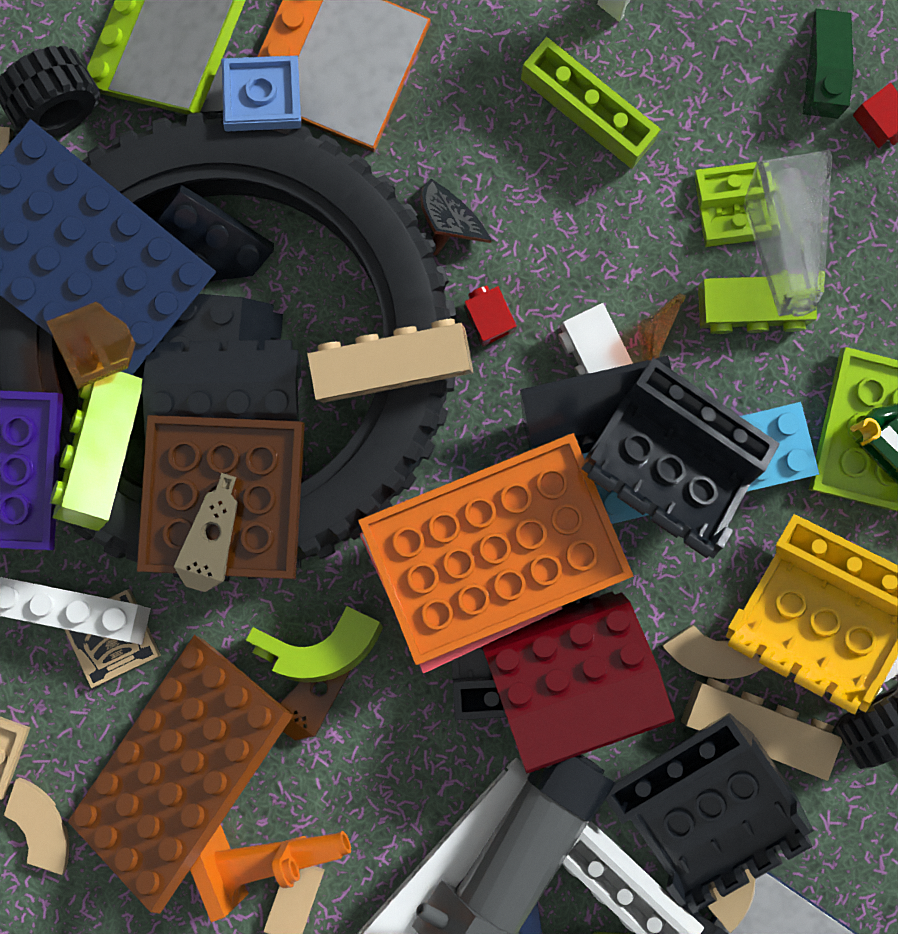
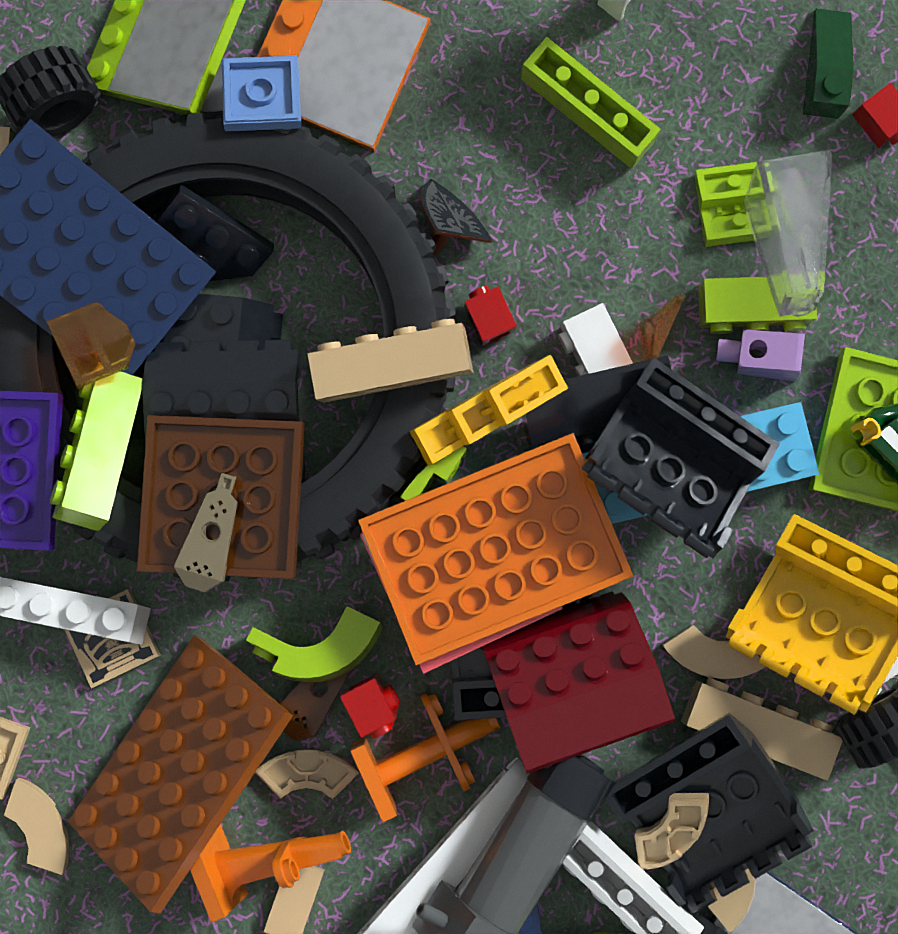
(307, 769): none -> tan tile
(372, 706): none -> red brick
(383, 772): none -> orange piece
(441, 470): none -> lime slope
(489, 409): none -> yellow slope
(674, 832): none -> tan tile
(780, 349): none -> lavender torso

